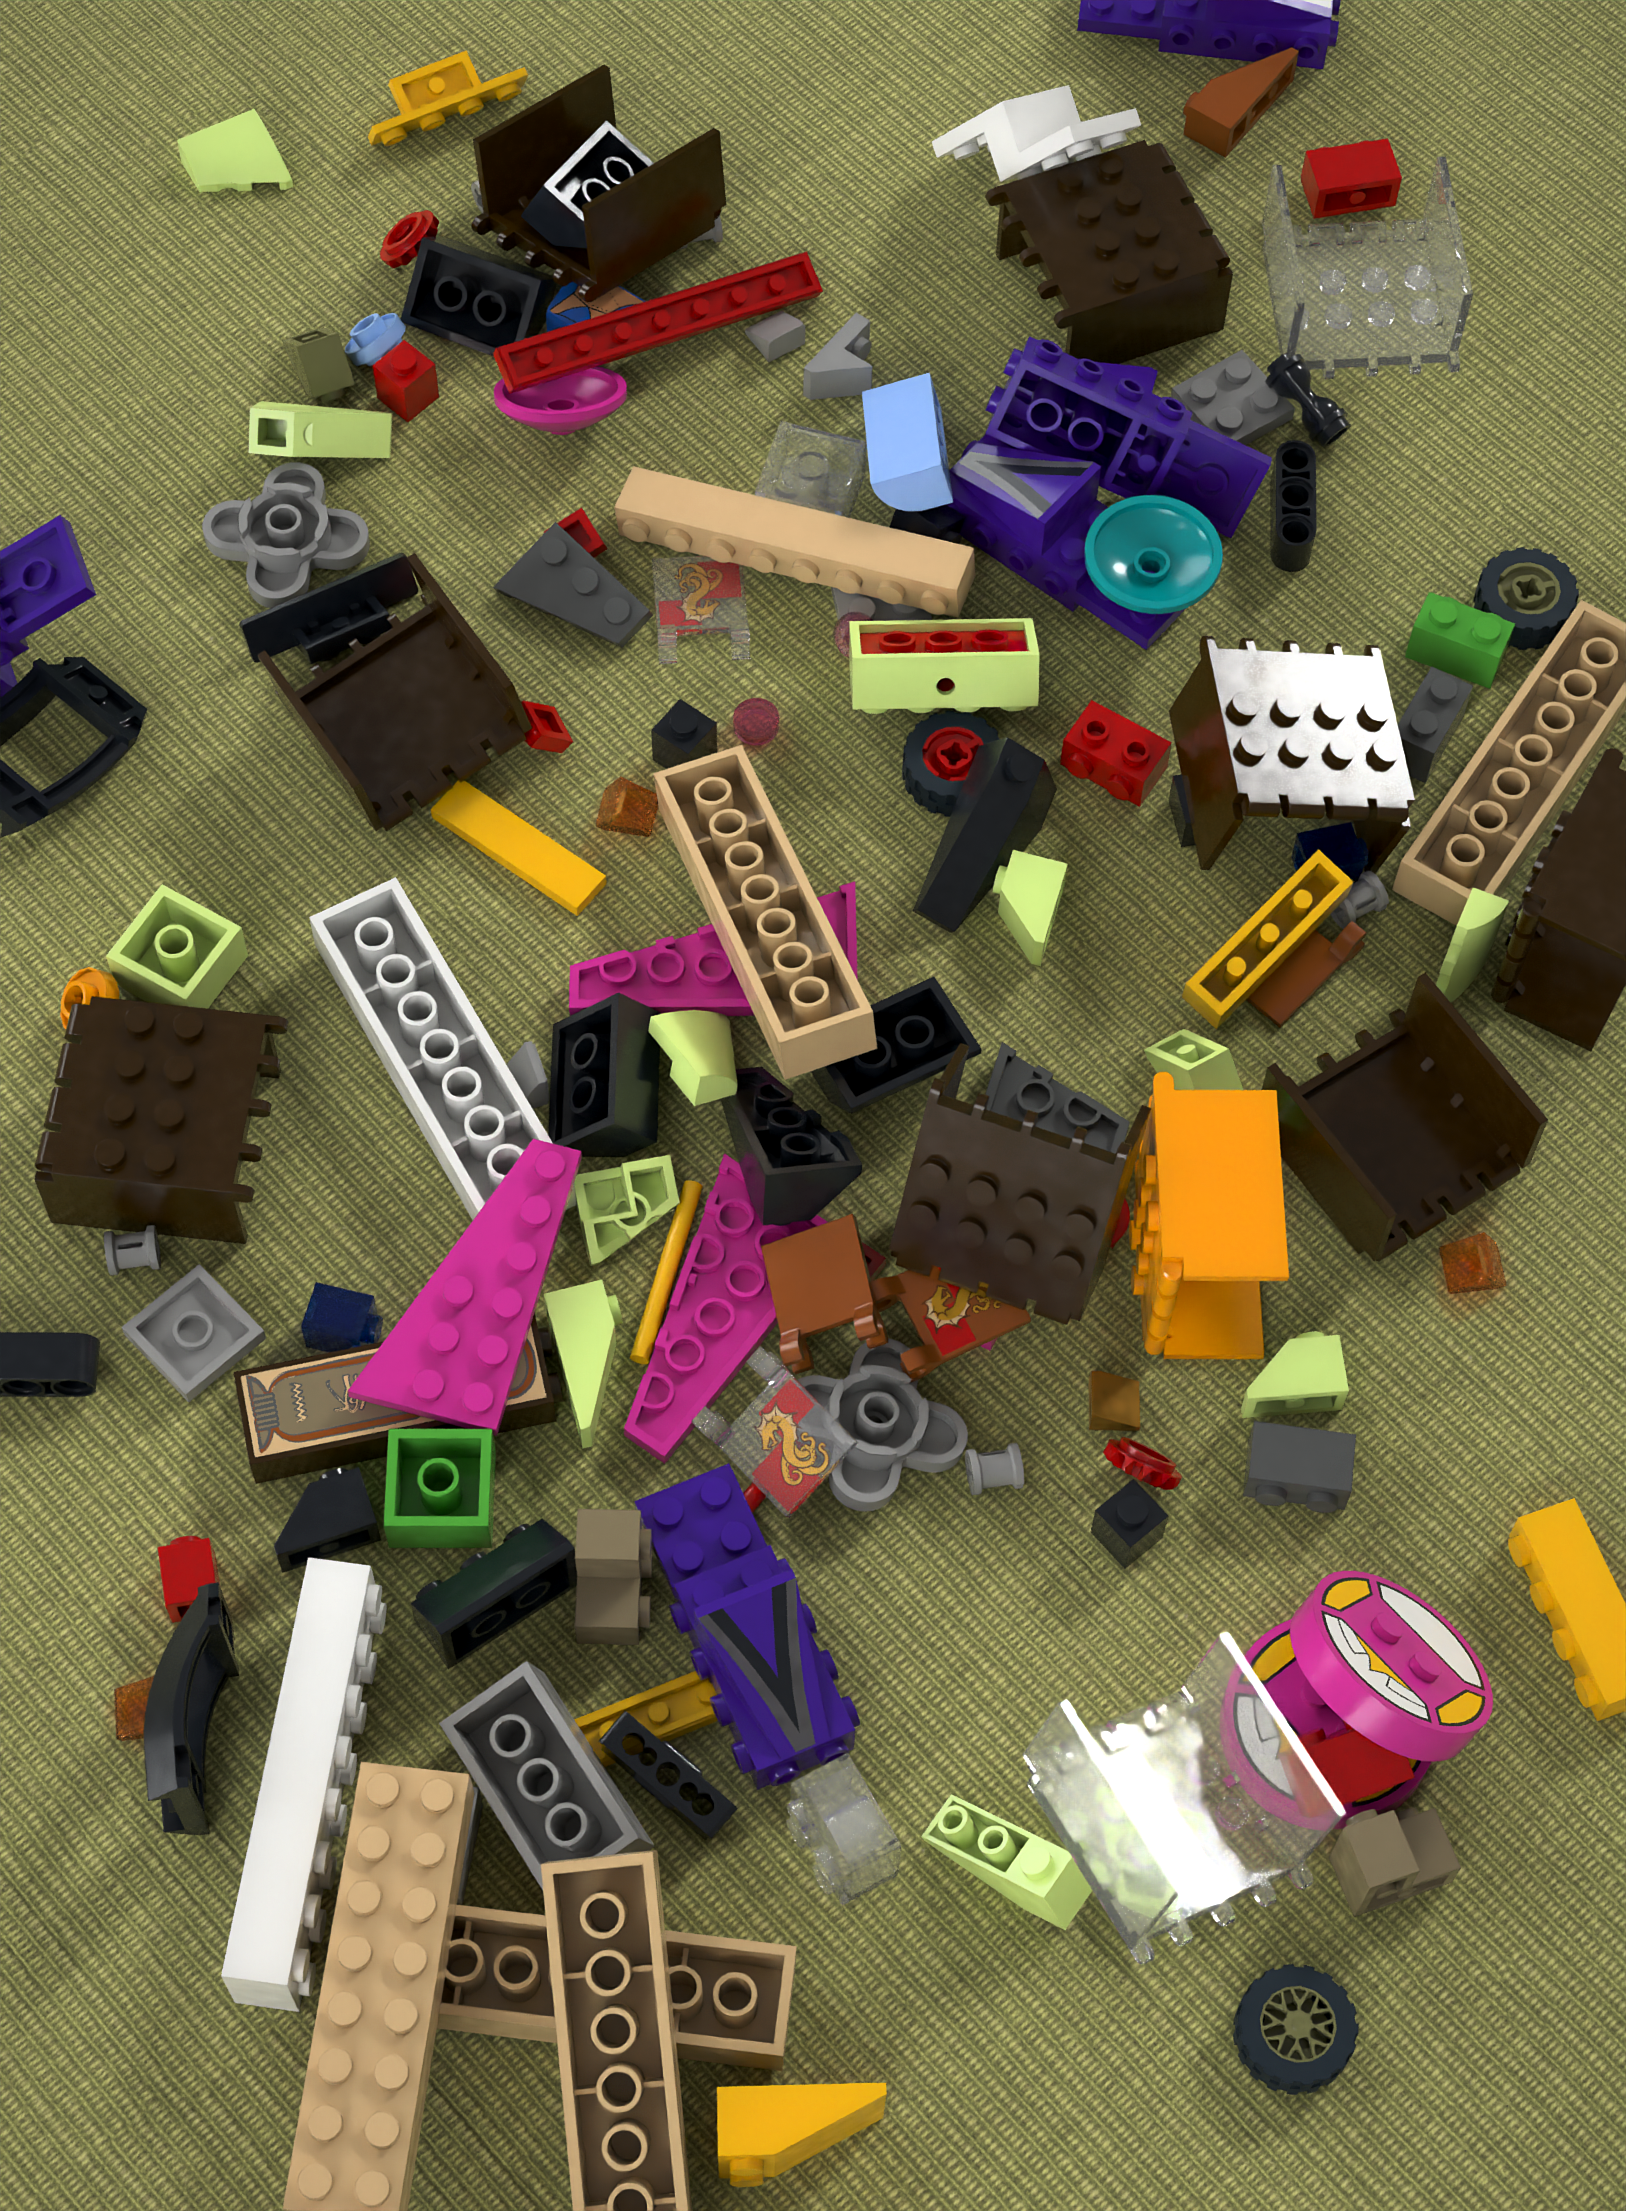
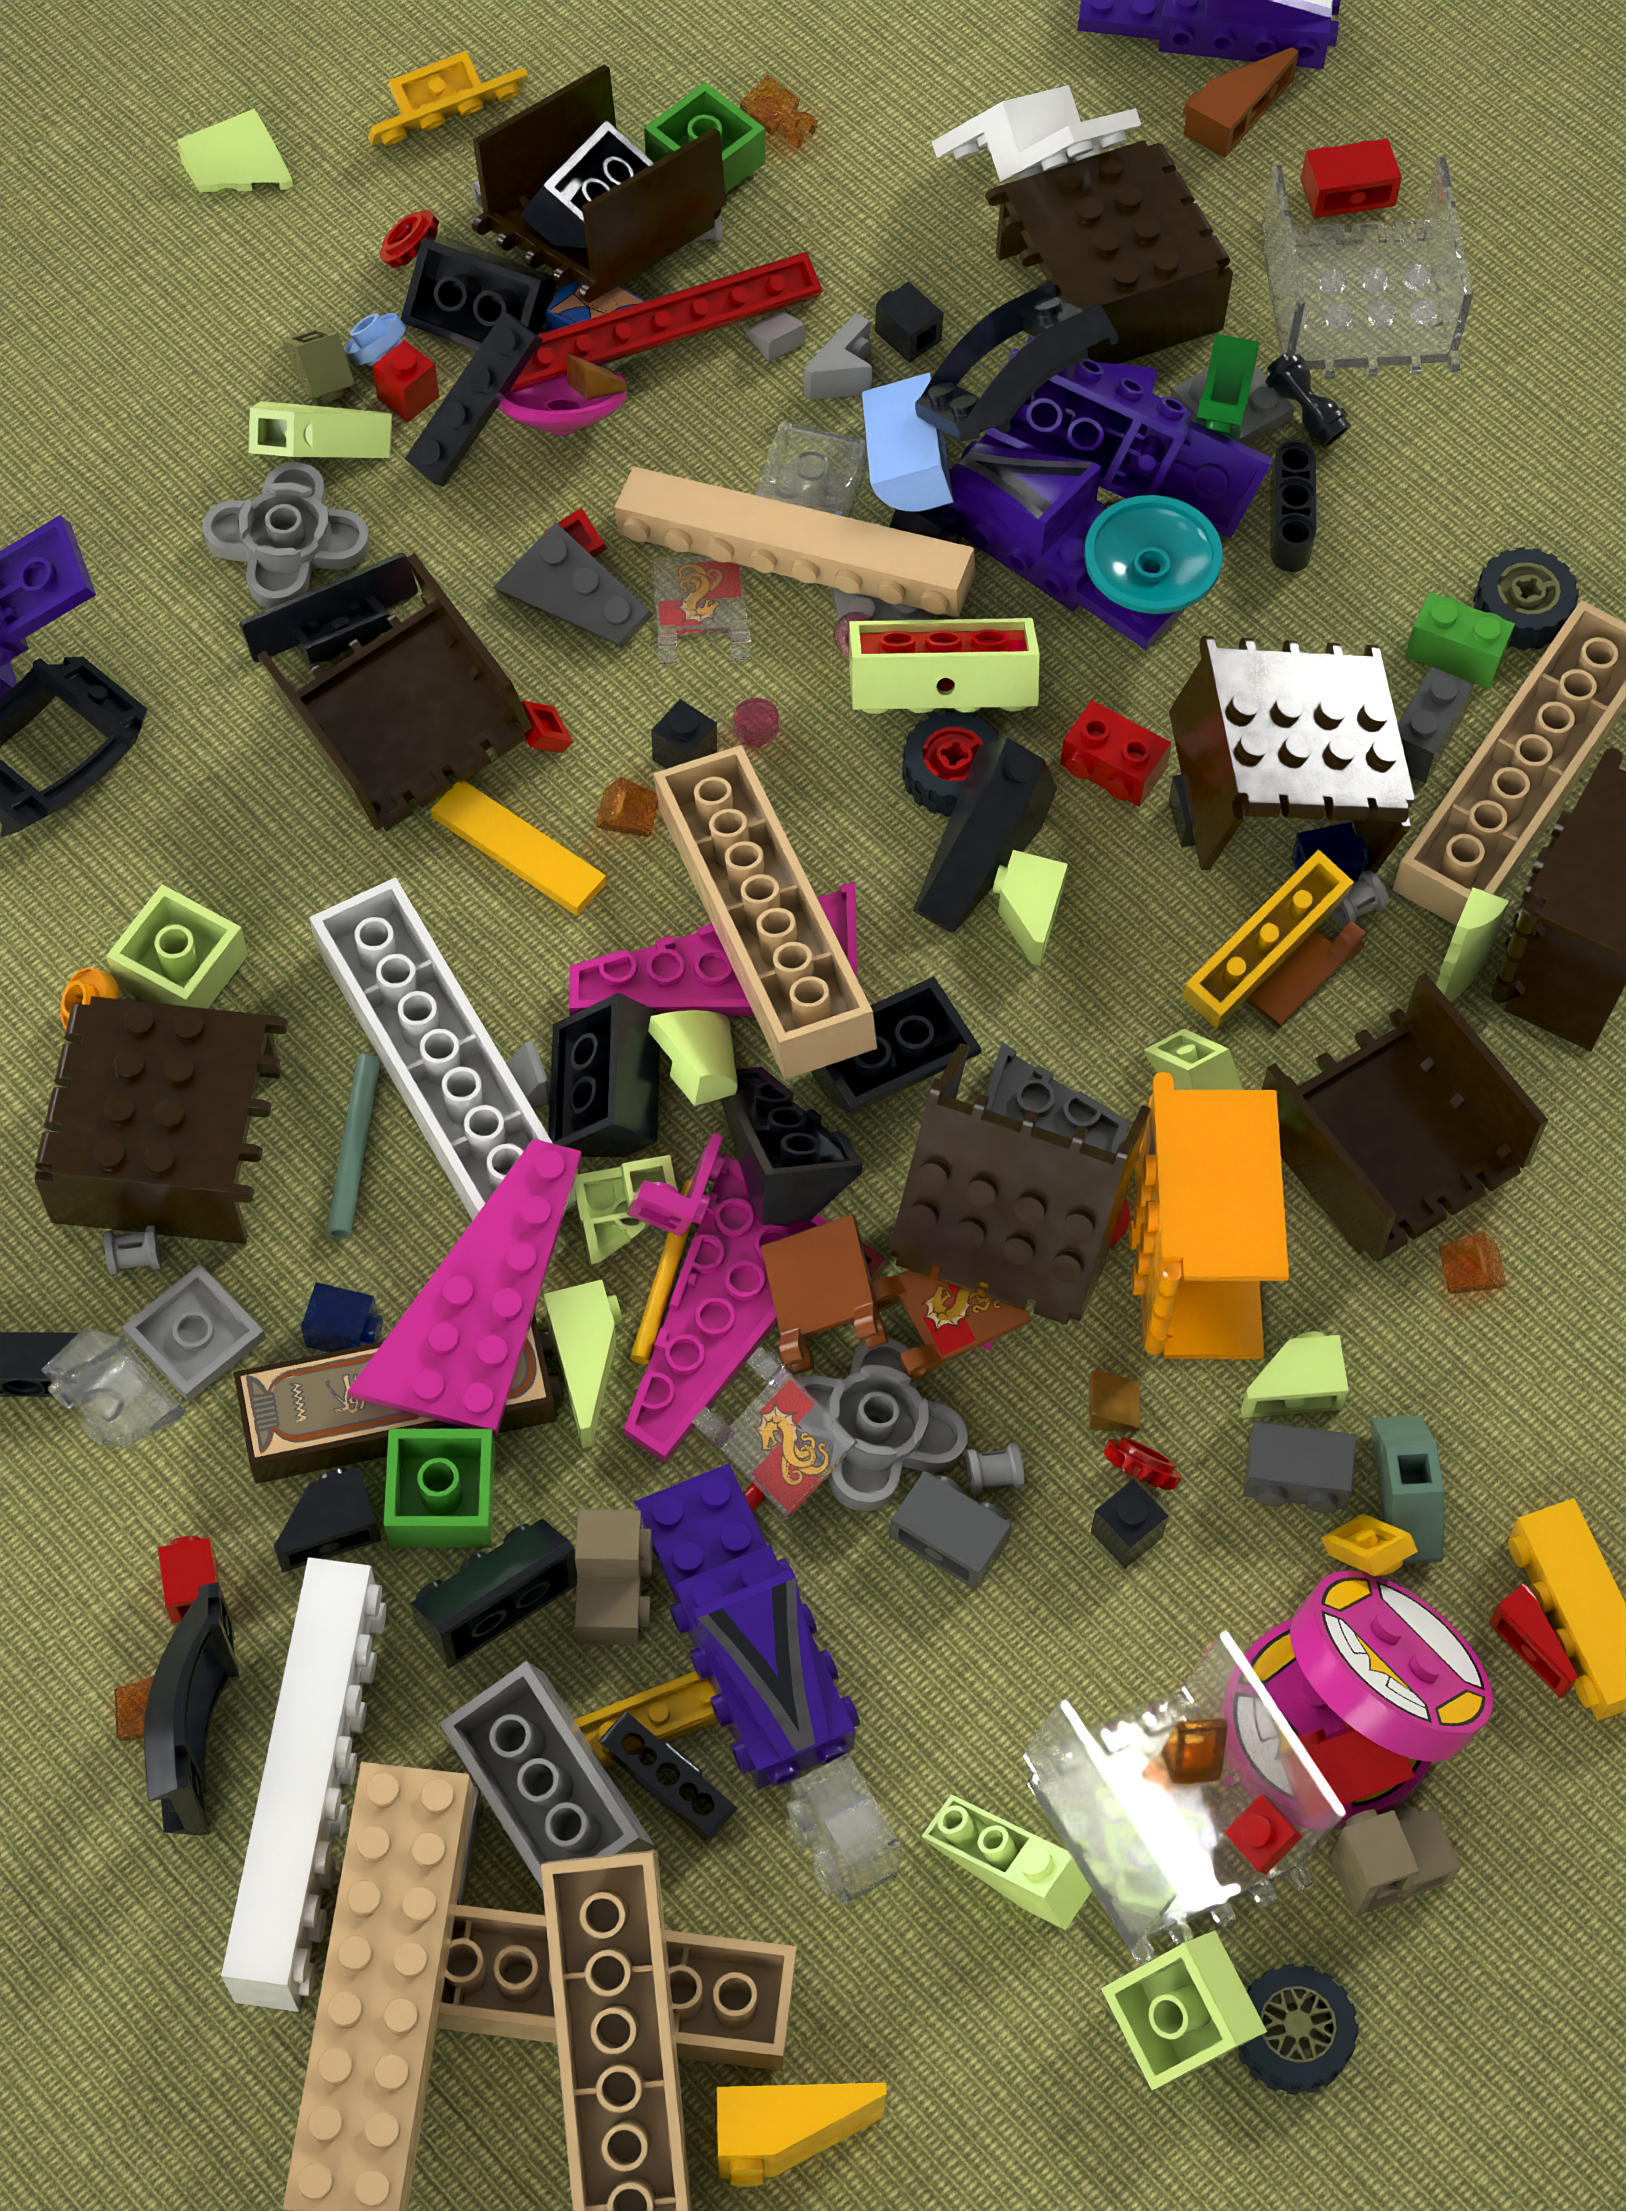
(110, 1389): none -> clear slope
(353, 1147): none -> sand green piece
(473, 399): none -> black plate
(592, 379): none -> pearl gold slope
(666, 1208): none -> dark pink bracket
(698, 113): none -> bright green brick
(776, 108): none -> clear orange plate
(908, 321): none -> black brick
(951, 1529): none -> dark grey brick
(1060, 341): none -> black wedge
(1183, 2009): none -> yellowish green brick
(1196, 1751): none -> clear orange slope
(1228, 385): none -> green arch
(1263, 1834): none -> red plate
(1370, 1545): none -> yellow plate
(1410, 1483): none -> sand green slope
(1529, 1634): none -> red slope

